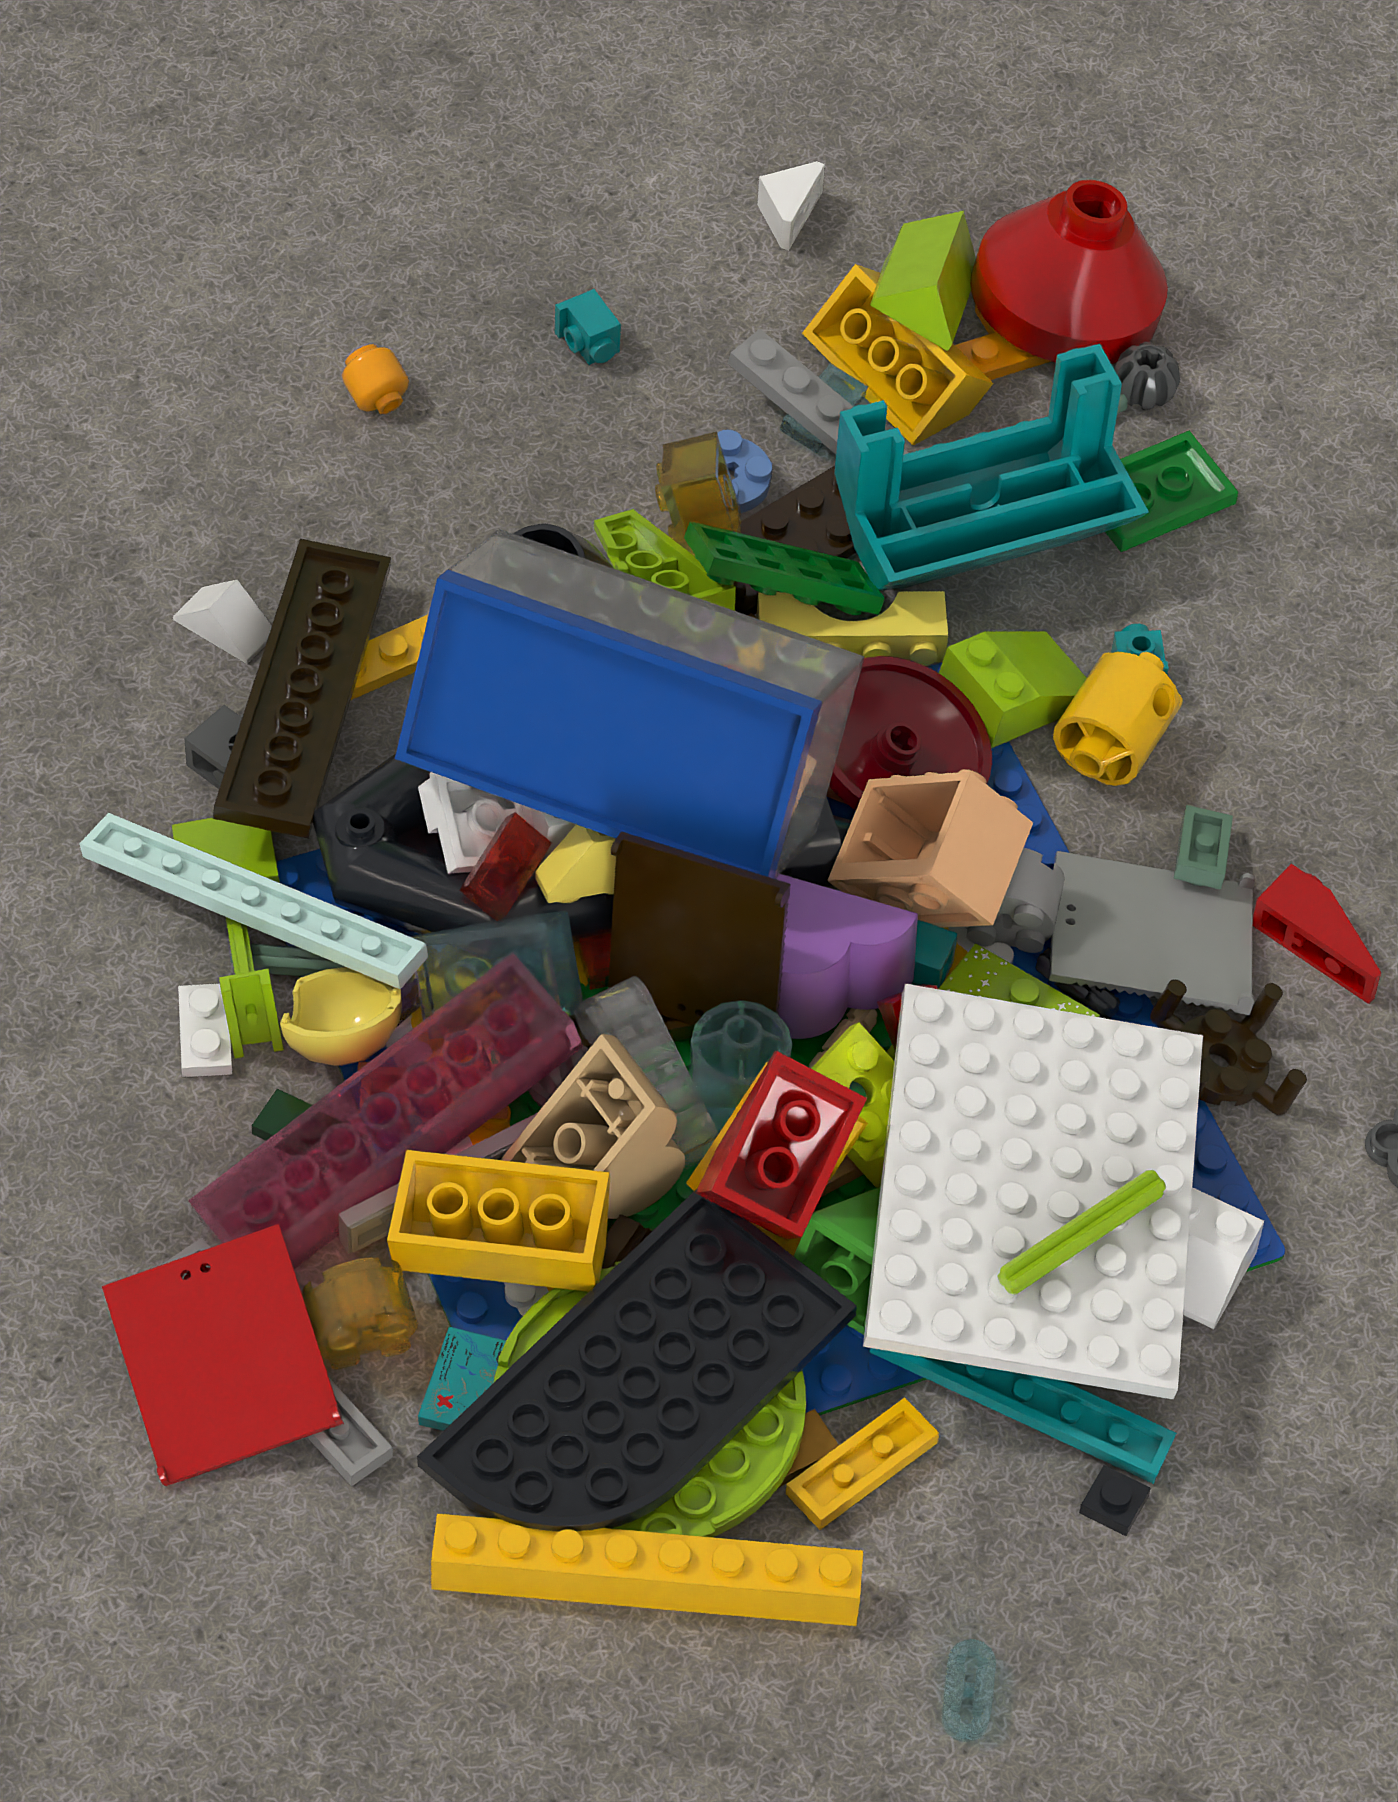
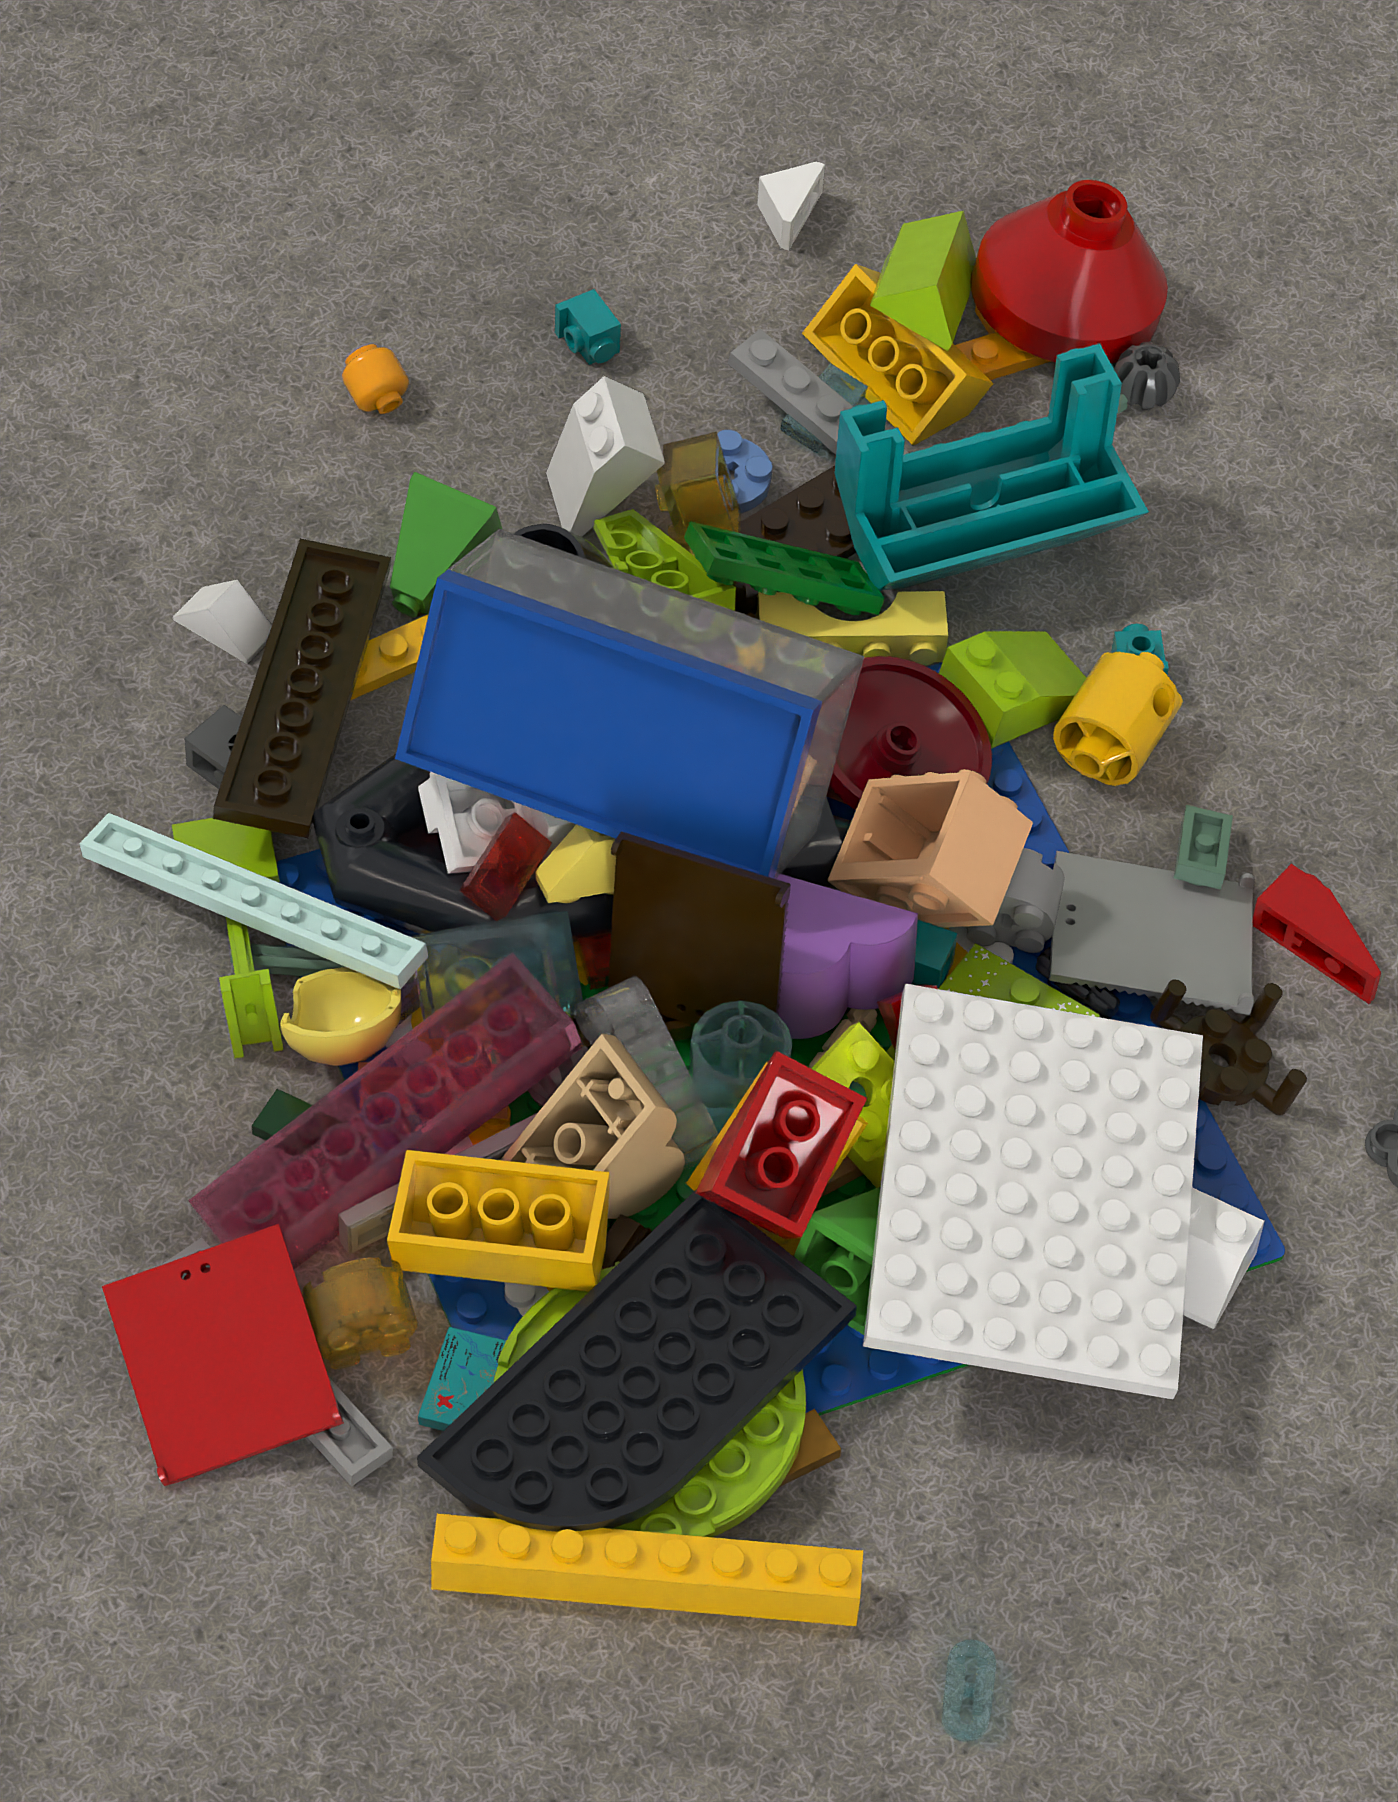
(203, 1031): white plate -> none
(435, 534): none -> bright green slope
(602, 454): none -> white slope
(862, 1463): yellow plate -> none
(1054, 1410): teal plate -> none
(1081, 1232): lime axle -> none
(1114, 1500): black plate -> none
(1177, 487): green plate -> none

